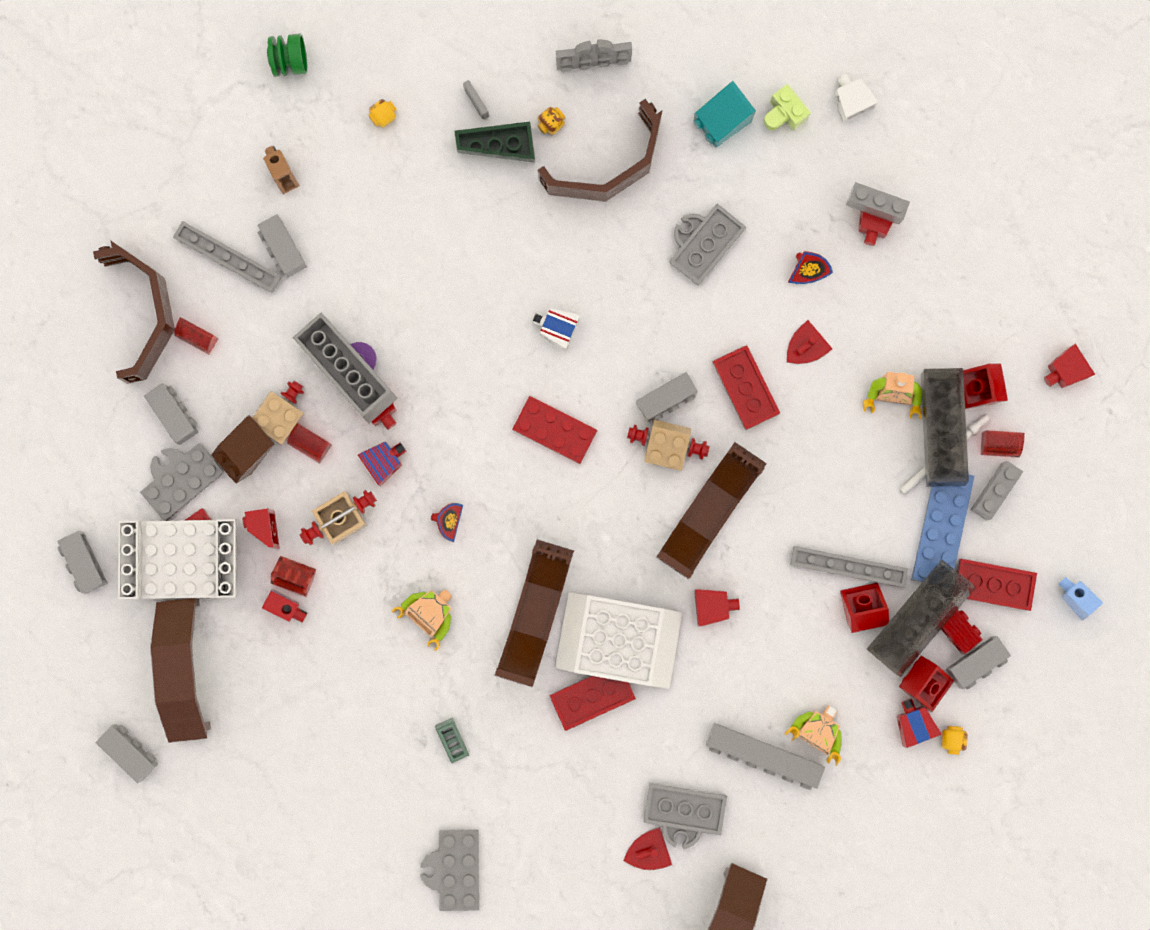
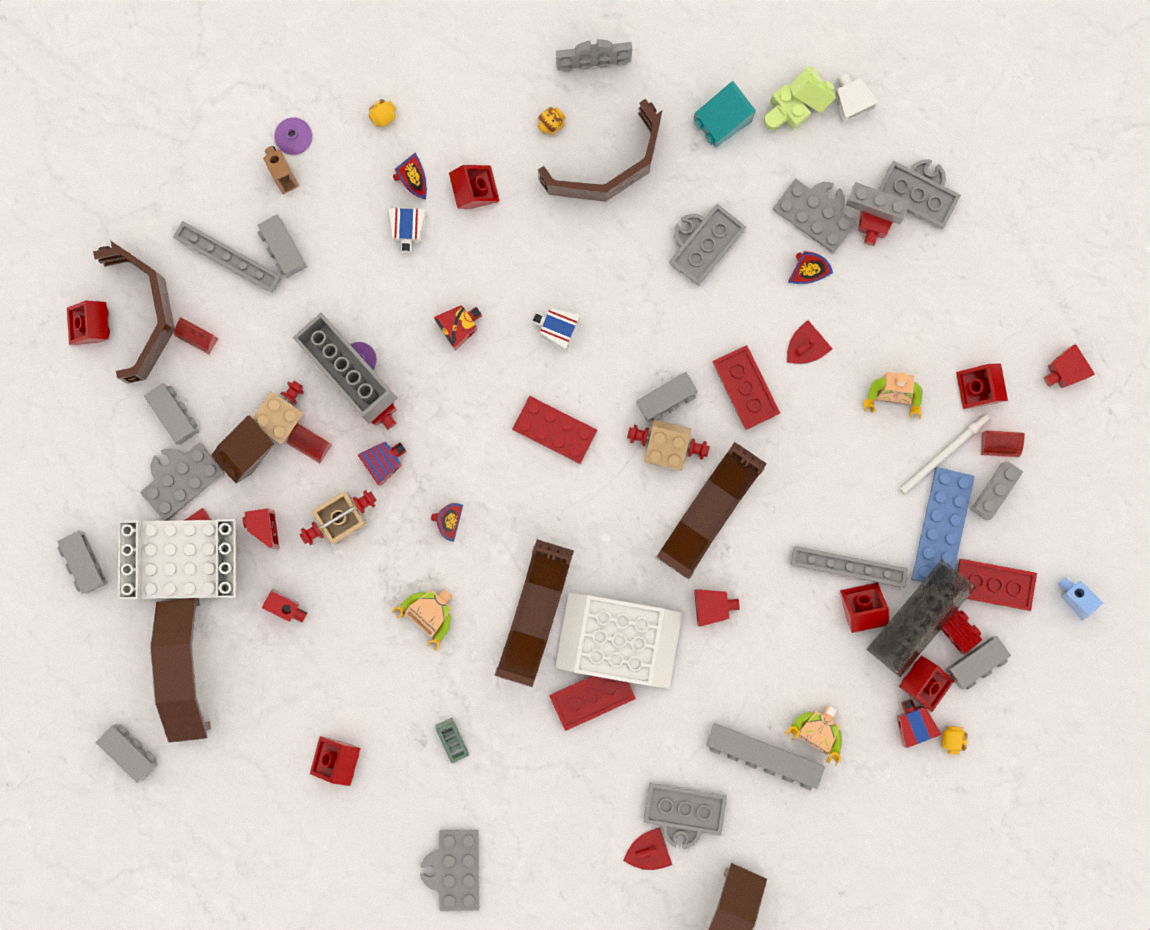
(88, 322): none -> red slope
(287, 55): green wheel -> none
(293, 576): clear red brick -> none
(297, 143): none -> medium lavender dish
(335, 761): none -> red slope
(407, 226): none -> torso
(412, 176): none -> shield
(458, 324): none -> torso
(473, 186): none -> red slope
(475, 99): light grey tile -> none
(499, 141): dark green wedge -> none
(812, 89): none -> yellowish green brick
(816, 213): none -> light grey plate
(925, 192): none -> light grey plate
(944, 427): clear smoke brick -> none

